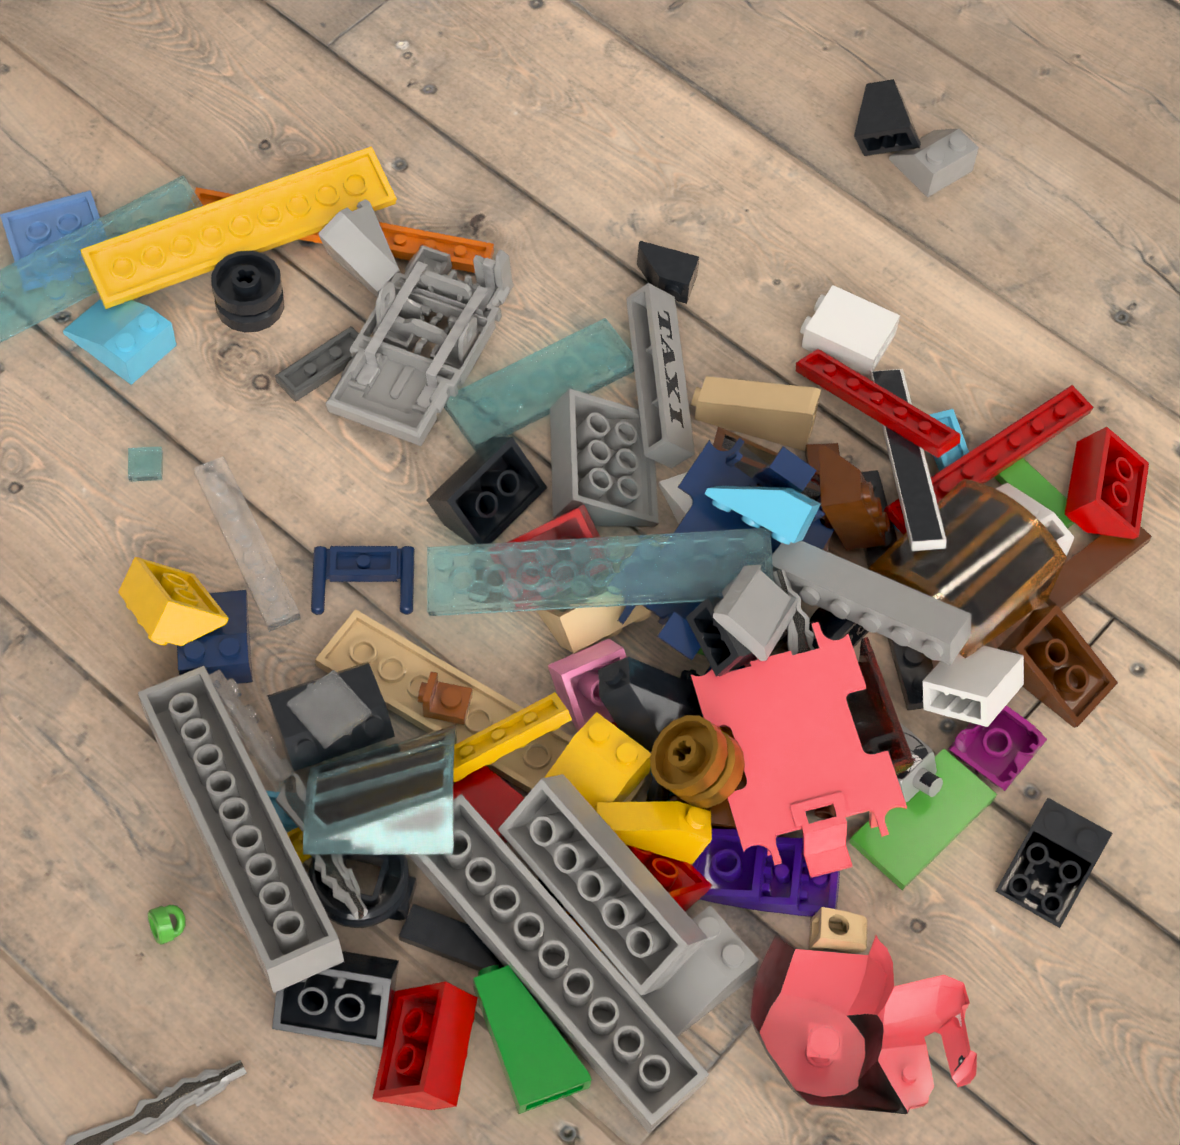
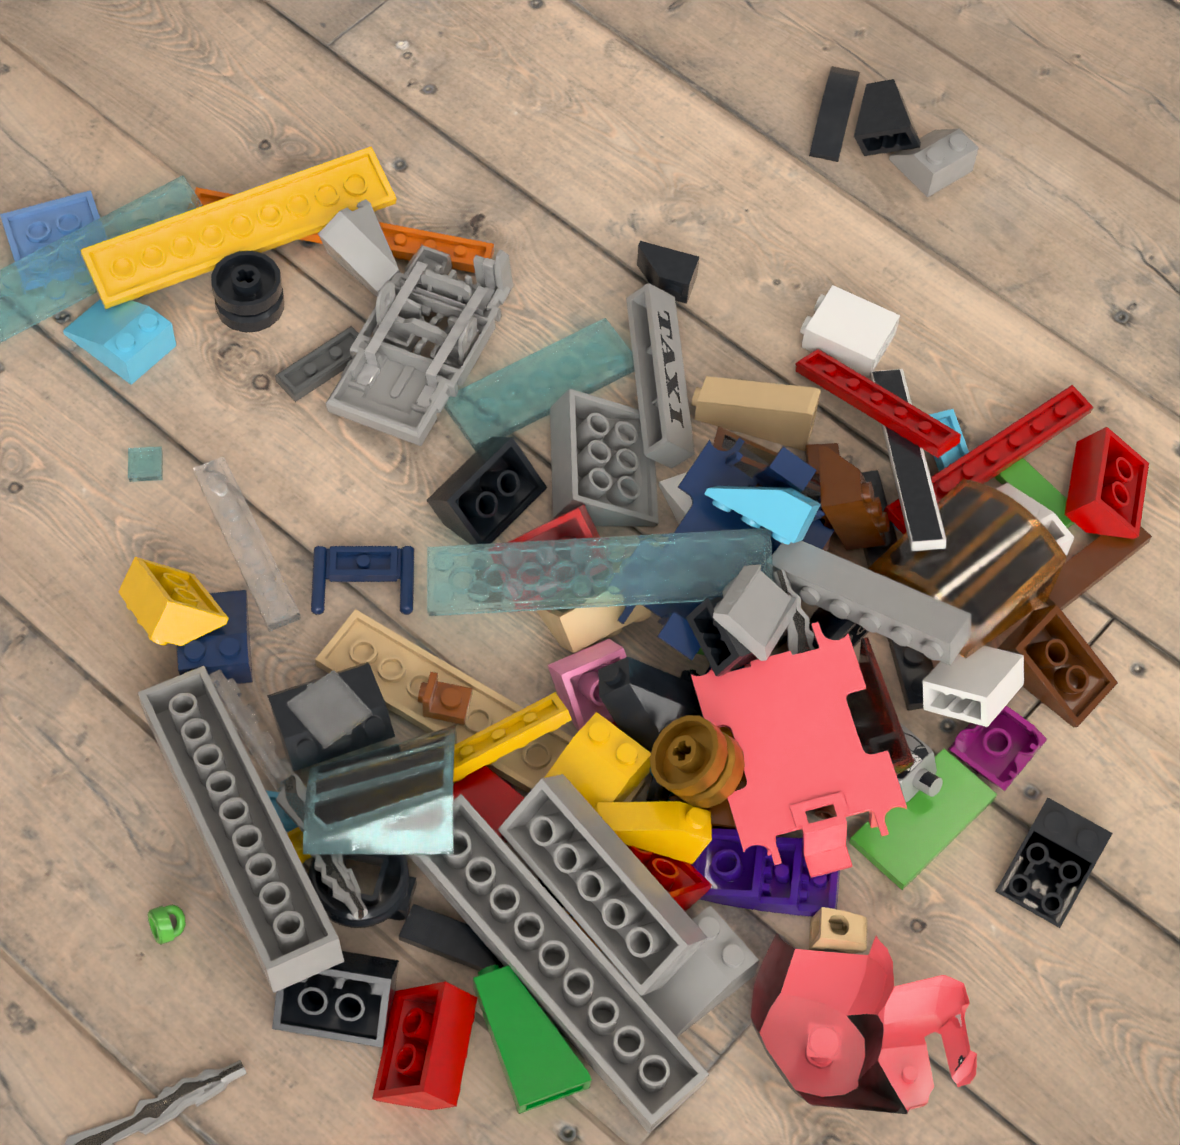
(834, 114): none -> black slope

